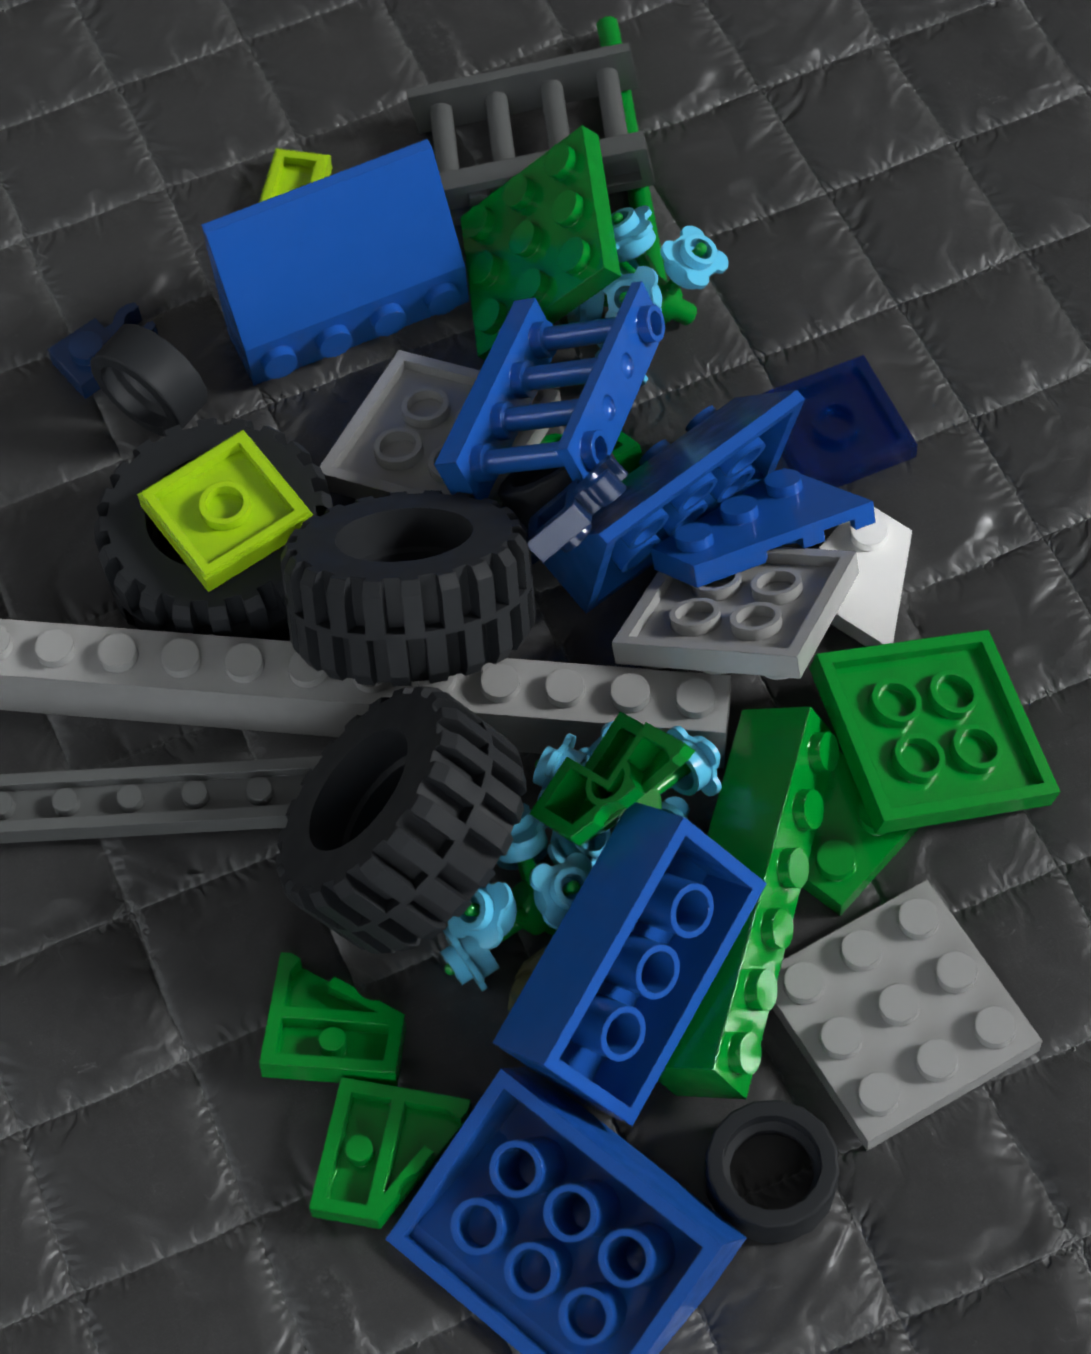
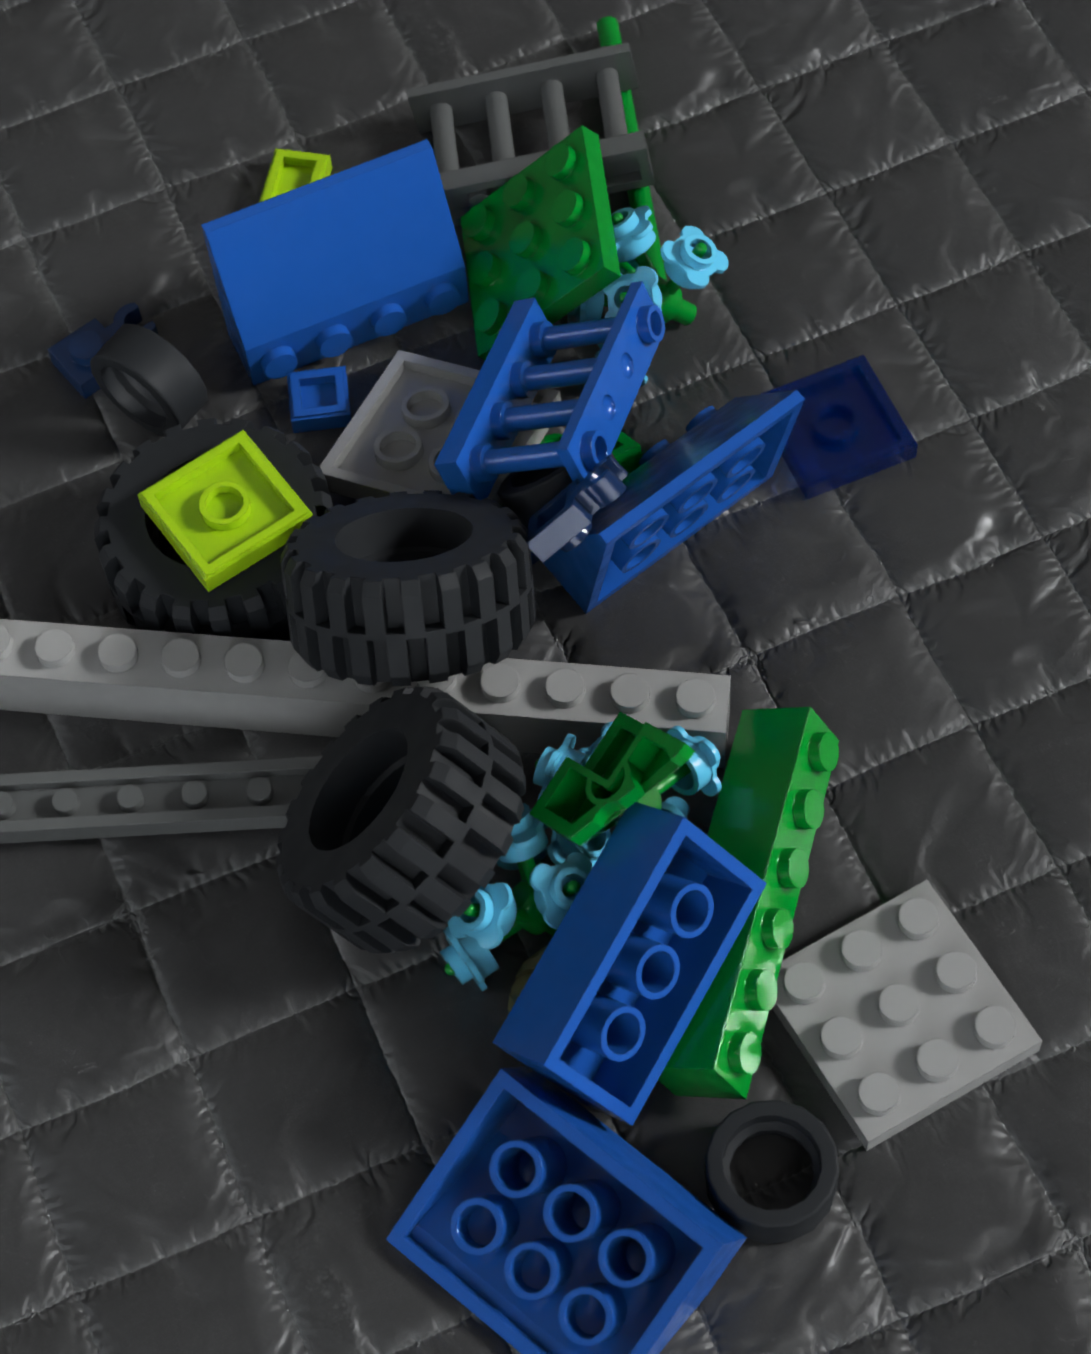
(319, 399): none -> blue tile
(328, 1030): green wing -> none
(380, 1149): green wing -> none
(743, 624): light grey plate -> none
(771, 514): blue wing -> none
(845, 847): green wing -> none
(875, 597): white wing -> none
(933, 731): green plate -> none

